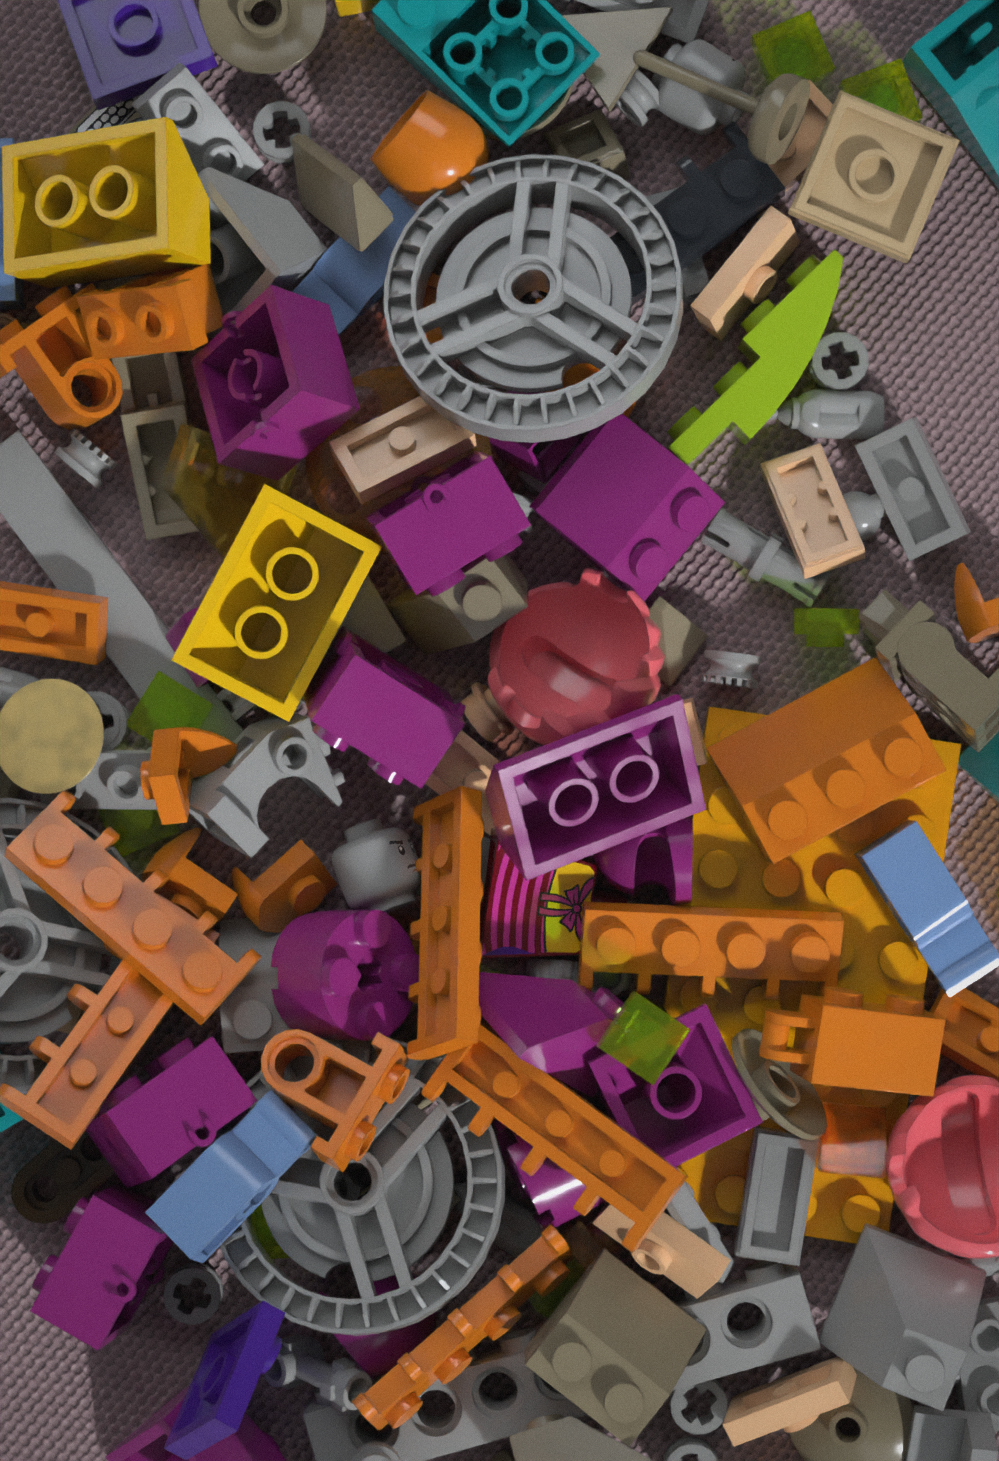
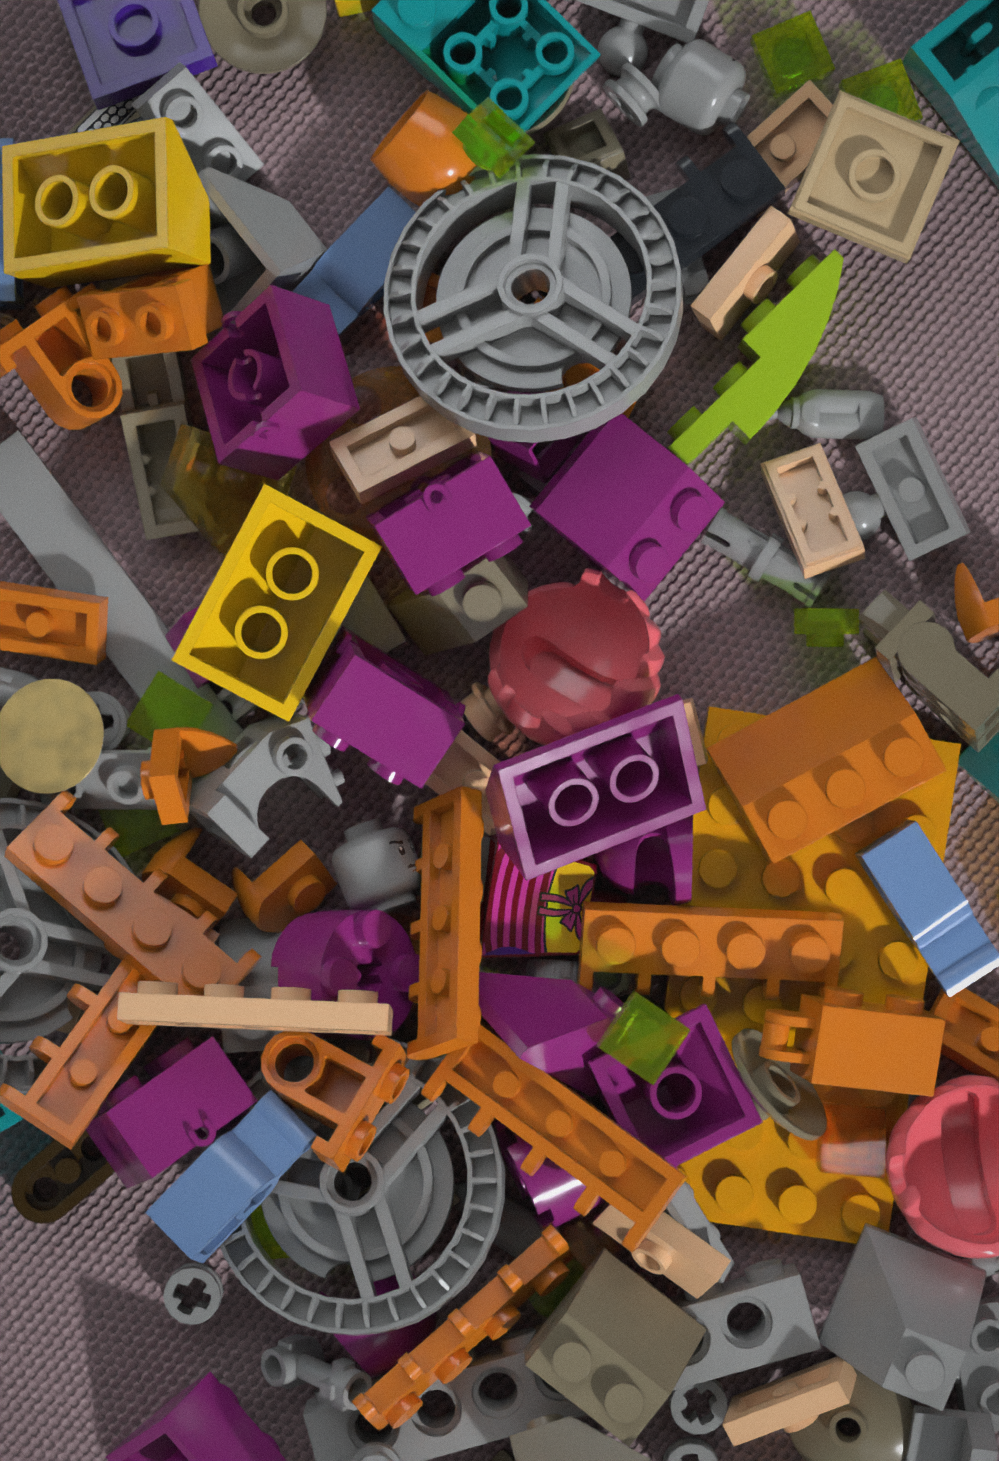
(86, 458): light grey bush -> none
(103, 1267): magenta brick -> none
(226, 1380): dark purple plate -> none
(227, 1008): none -> light nougat plate
(265, 123): light grey bush -> none
(338, 195): dark tan slope -> none
(492, 138): none -> clear neon green plate
(624, 45): dark tan piece -> none
(678, 639): dark tan slope -> none
(730, 667): light grey bush -> none
(776, 1196): light grey tile -> none
(848, 345): light grey bush -> none

